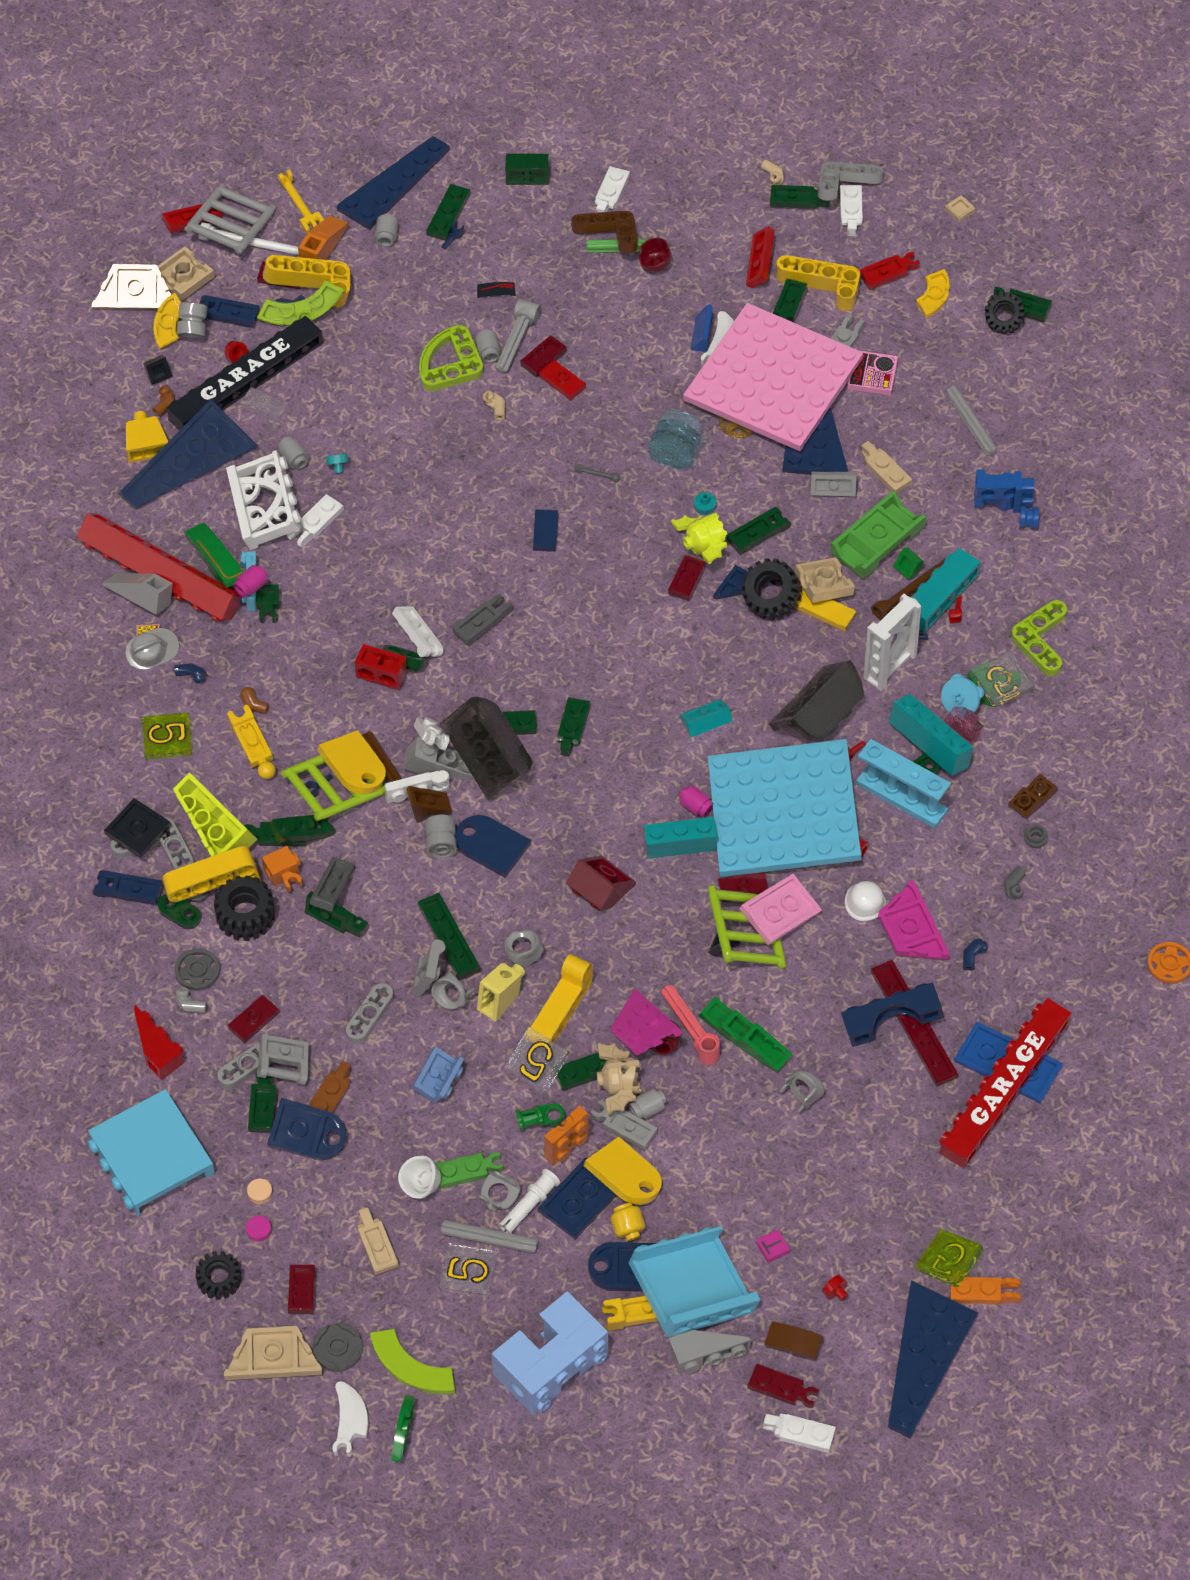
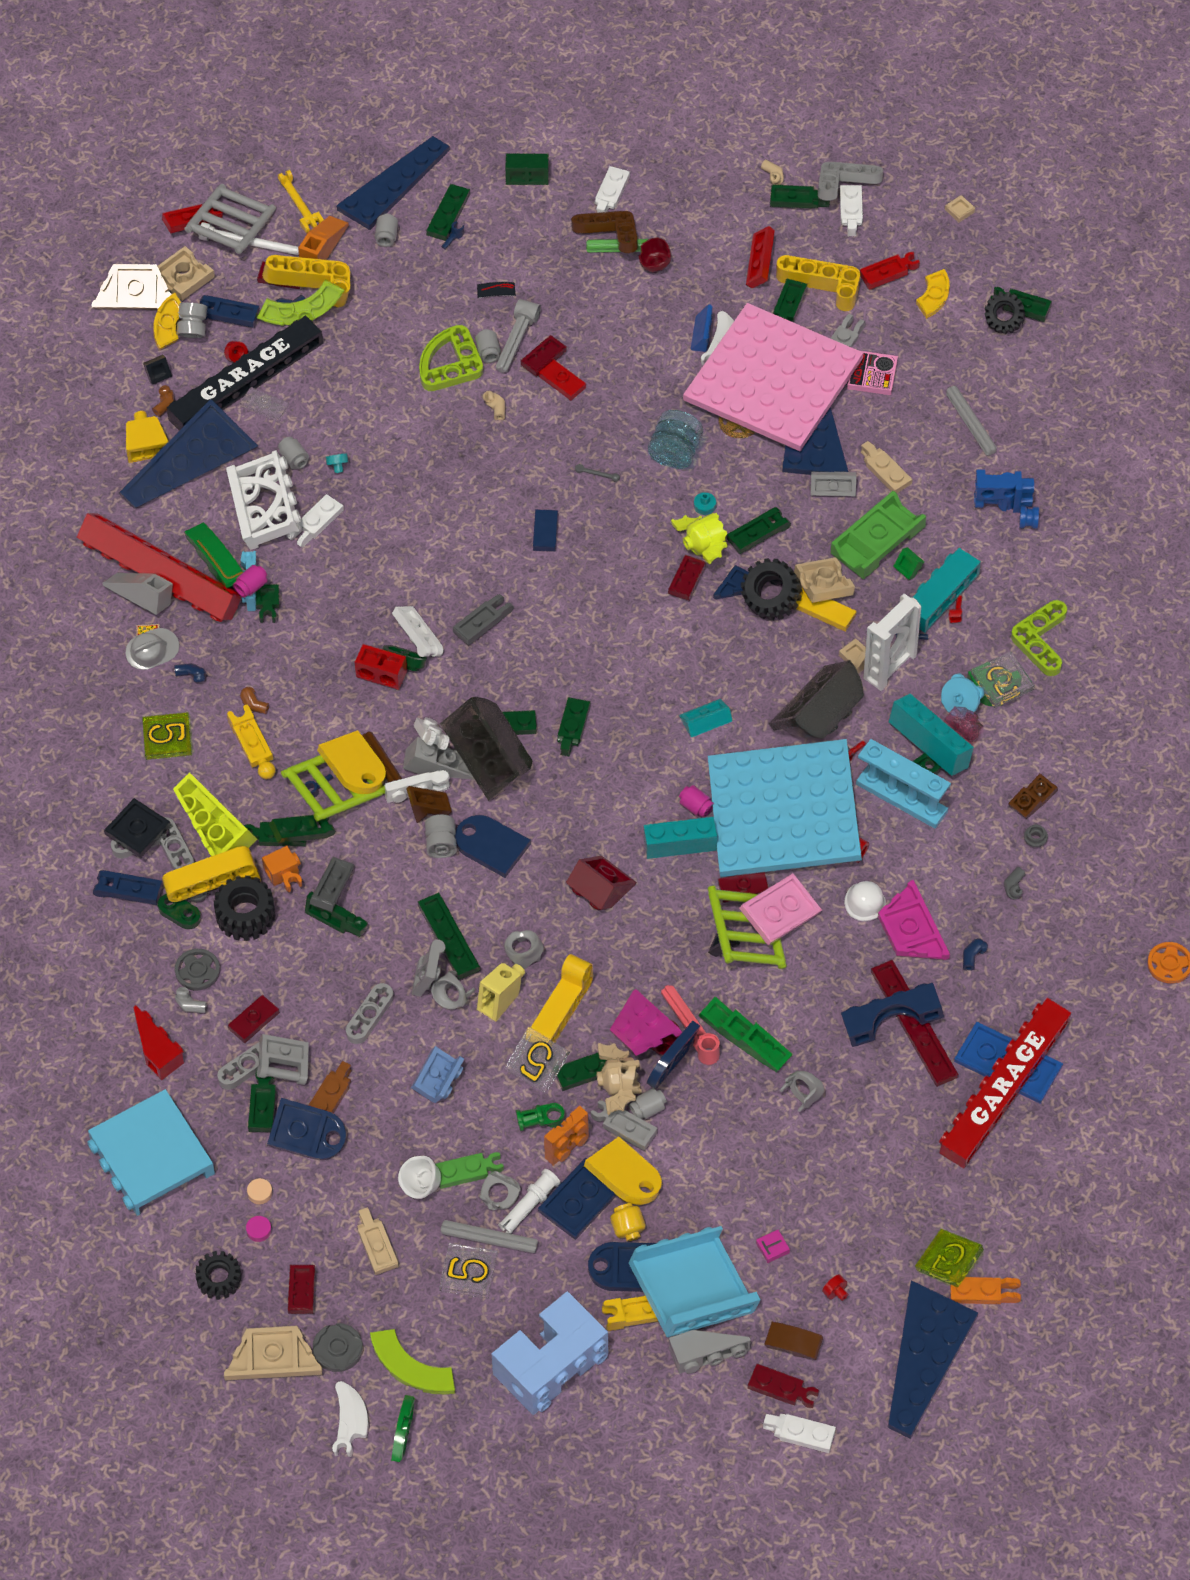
(673, 1055): none -> dark blue tile
(855, 652): none -> tan tile
(882, 608): reddish brown piece -> none

